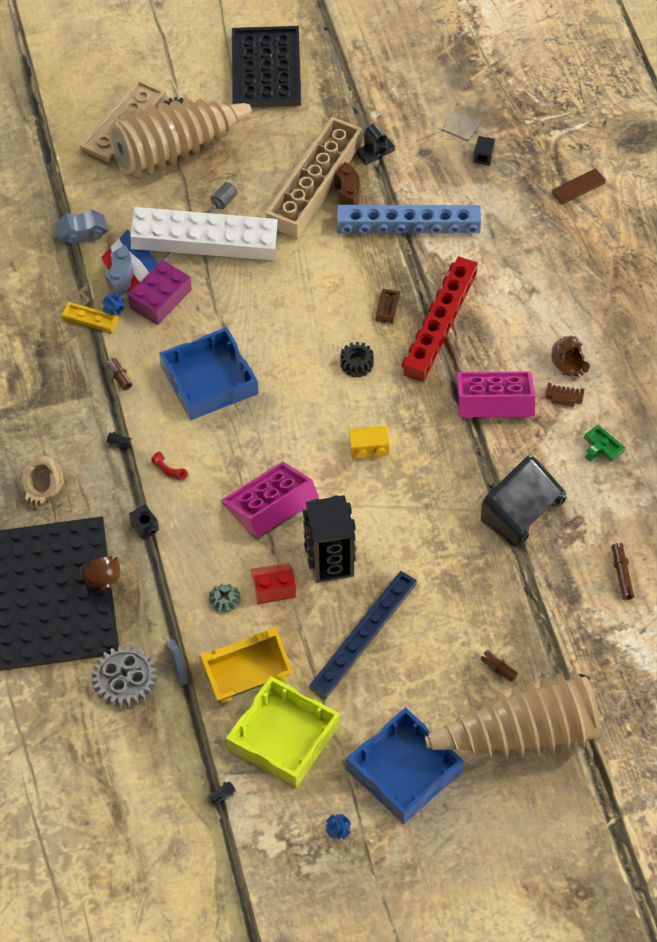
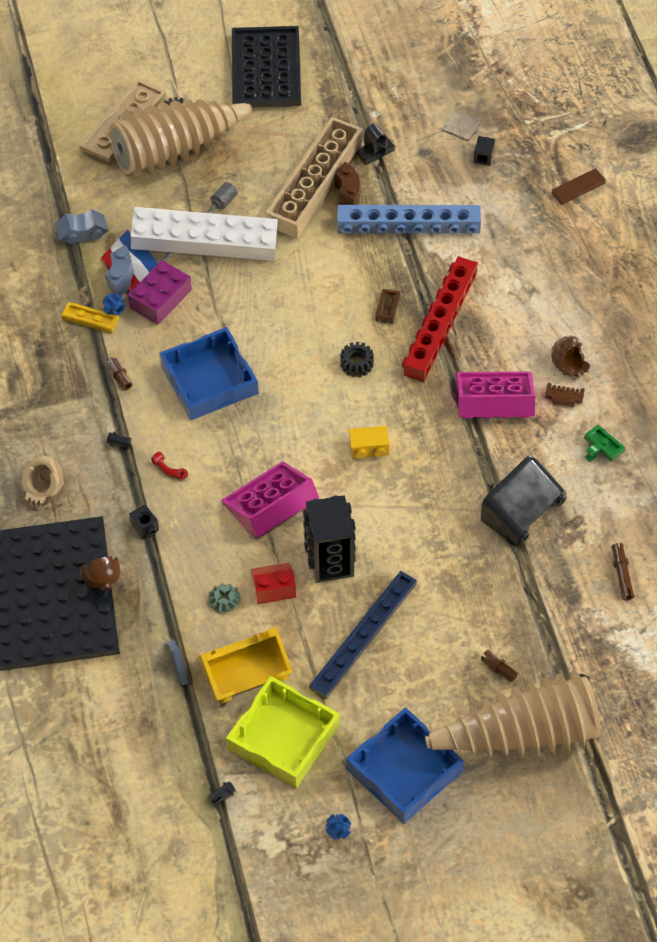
(131, 690): light grey gear -> none

